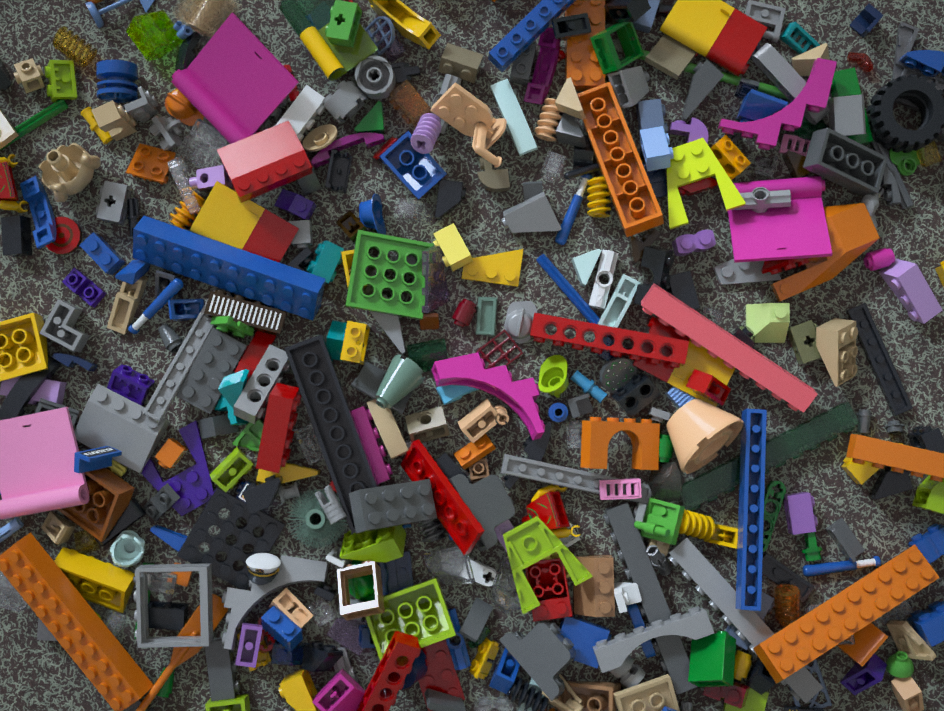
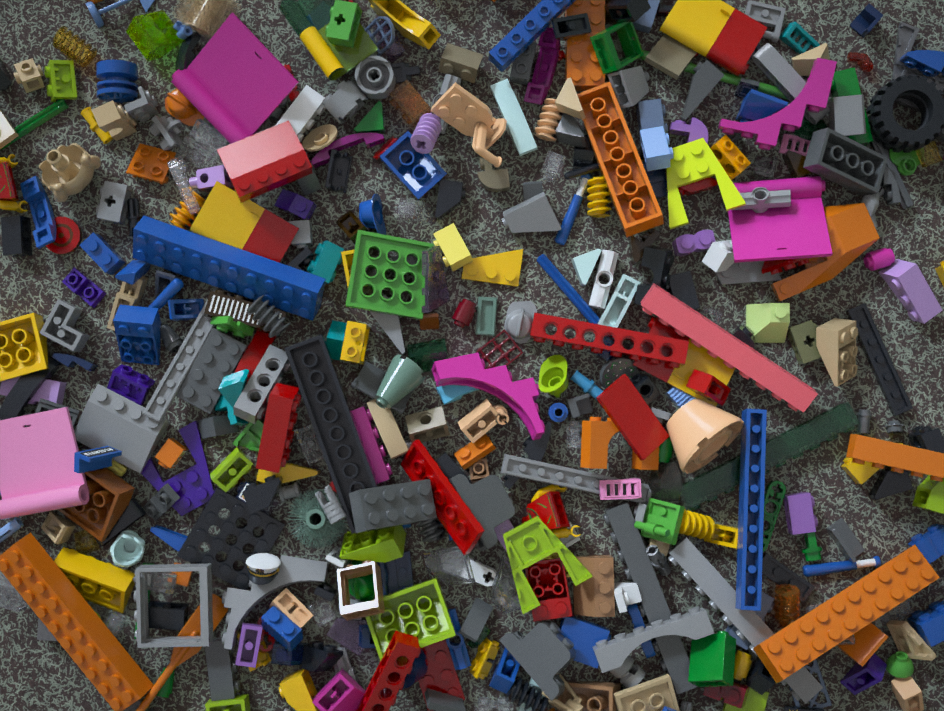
(138, 334): none -> blue slope
(267, 317): none -> dark grey piece
(632, 417): none -> red tile
(719, 256): none -> white slope

